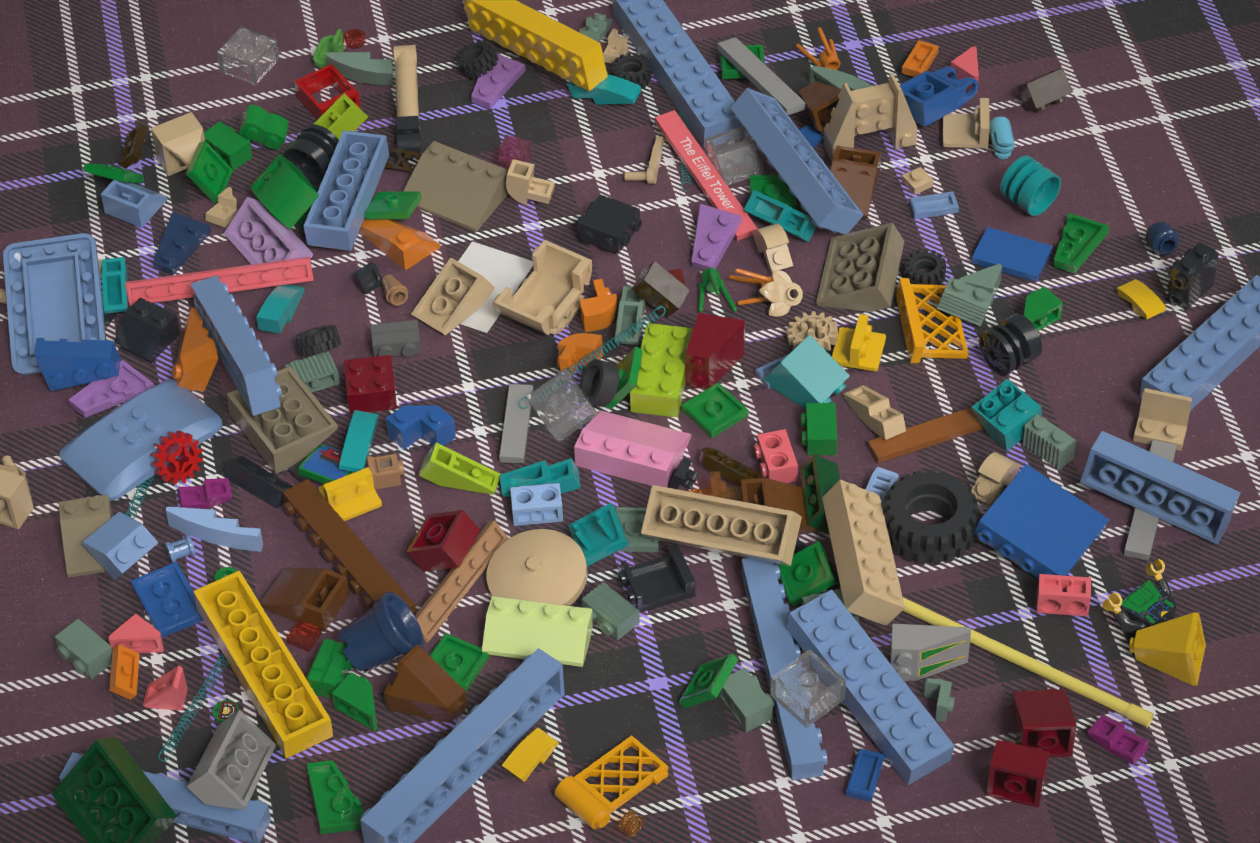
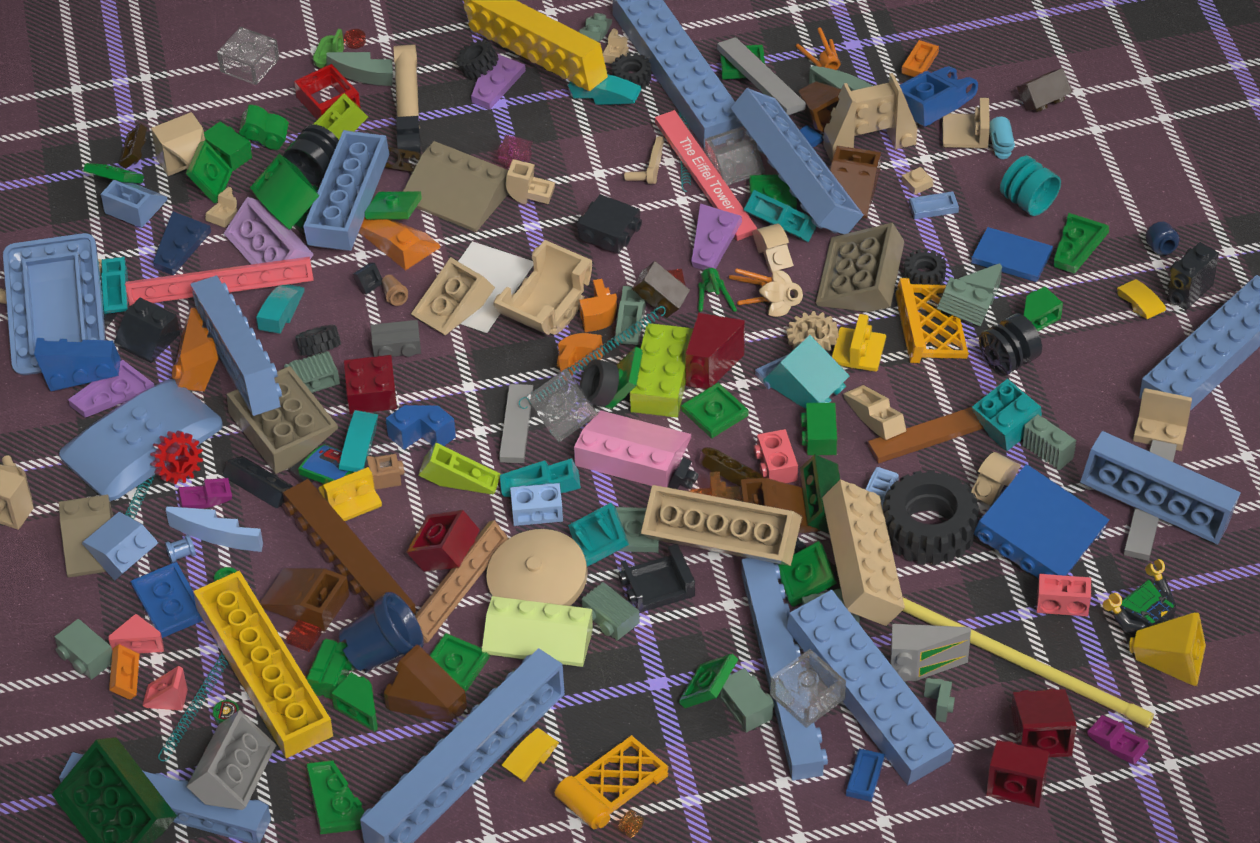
(967, 65): coral slope -> none

